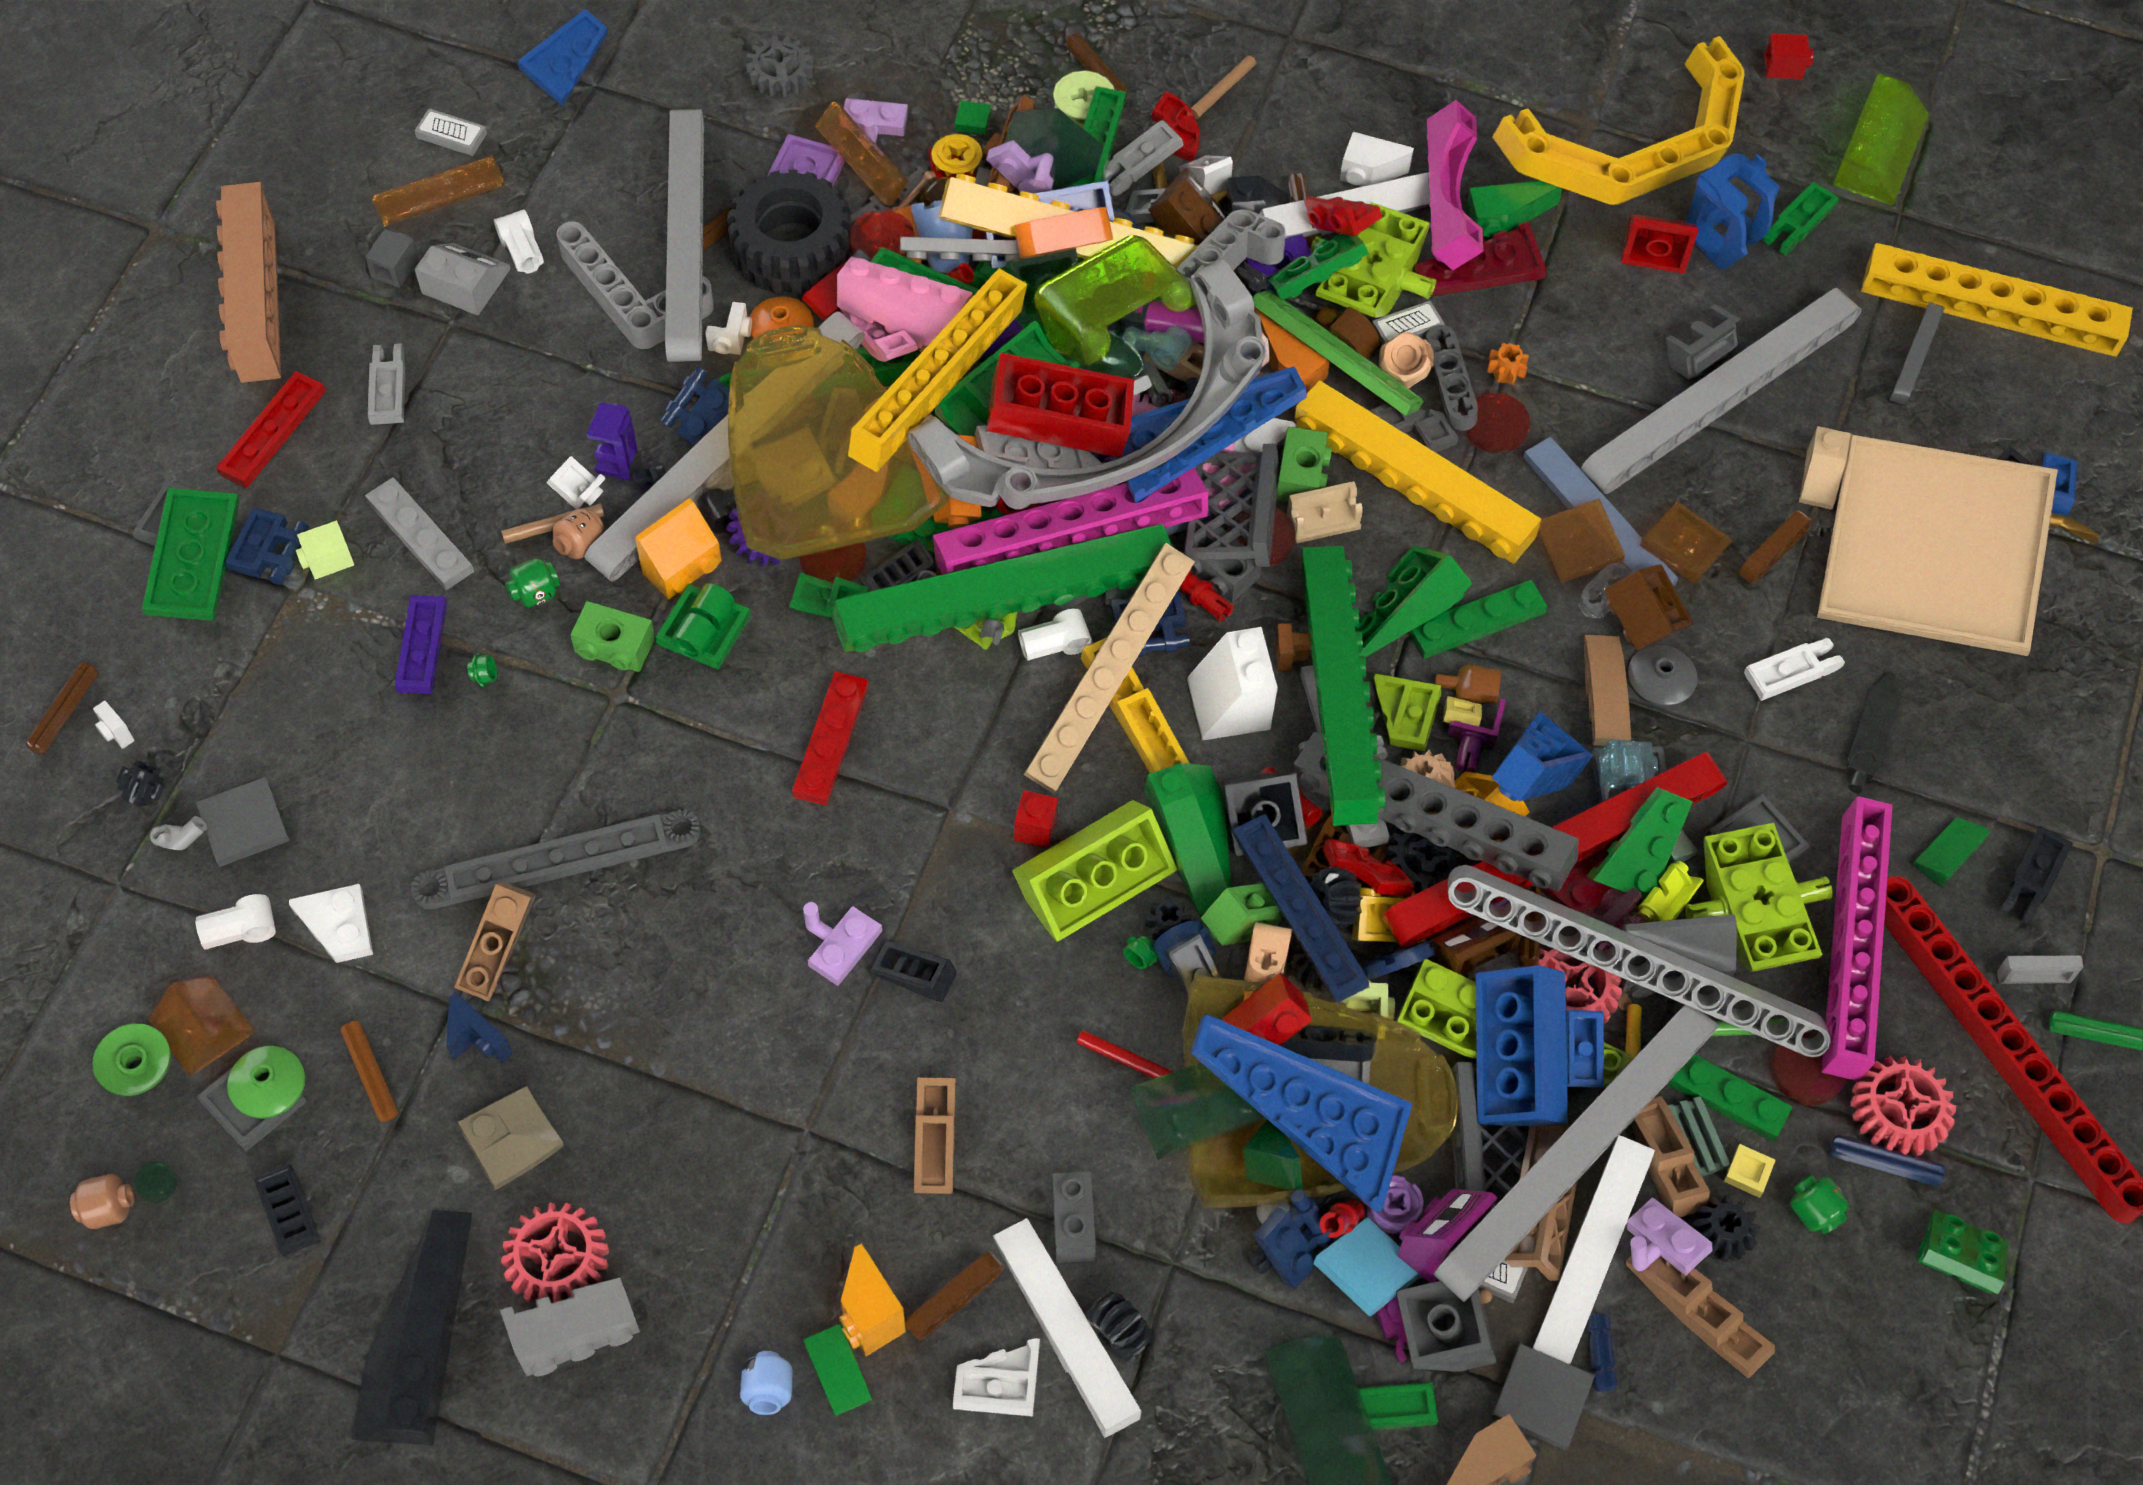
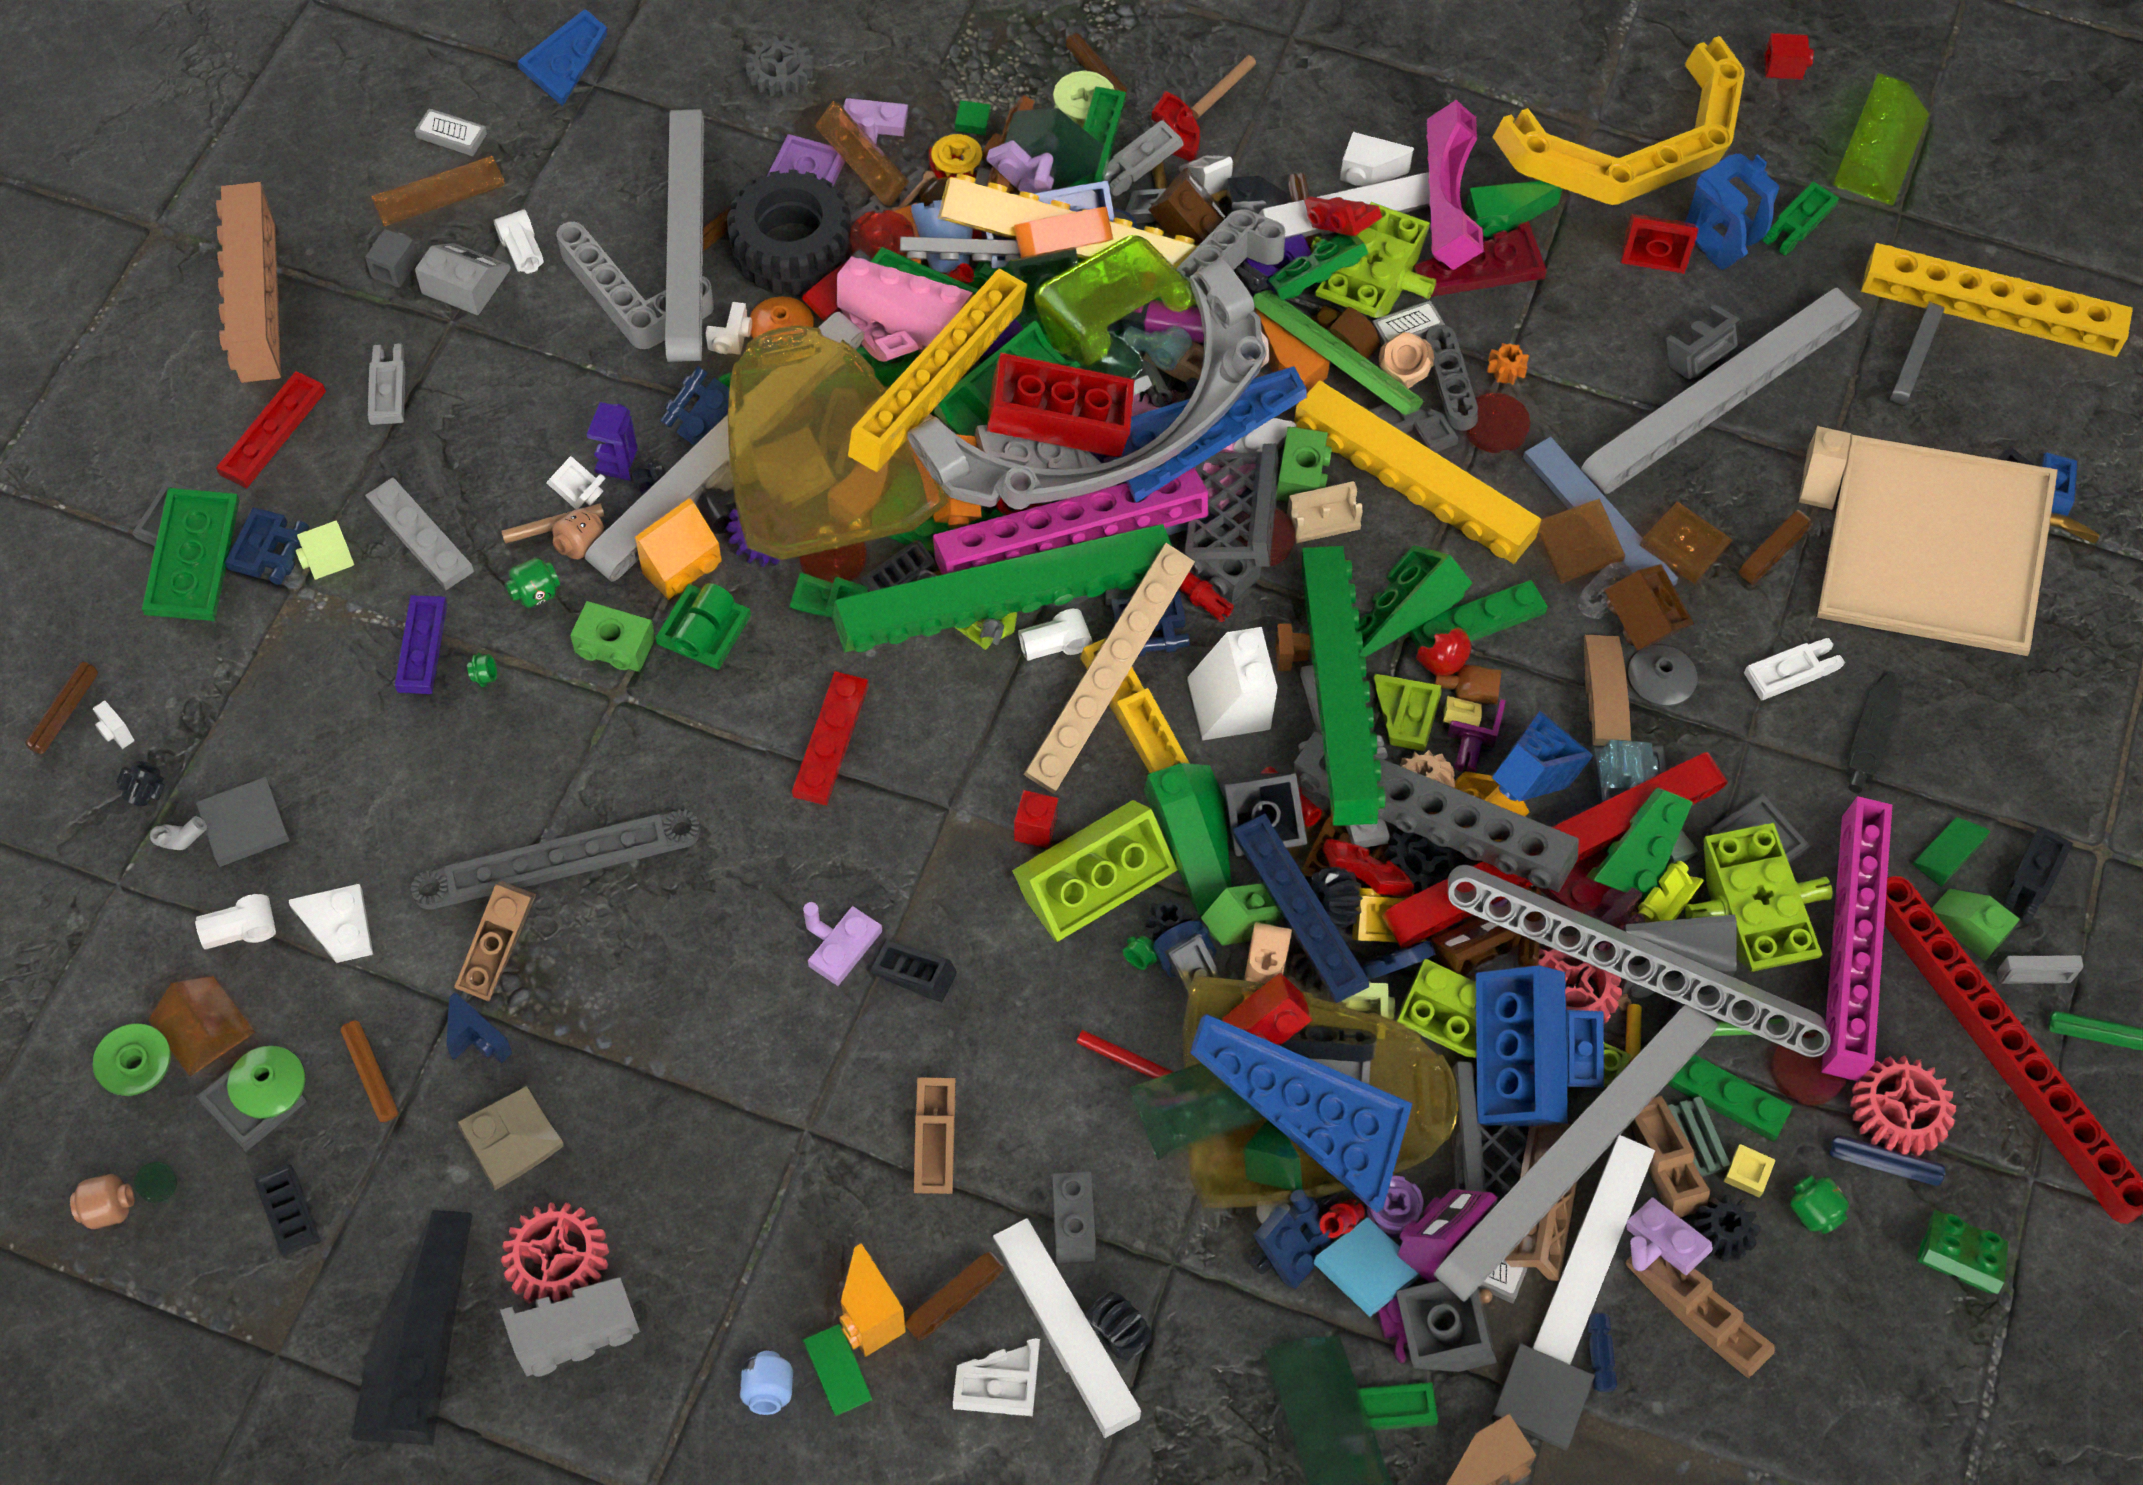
(1447, 654): none -> red hair
(1975, 920): none -> bright green slope

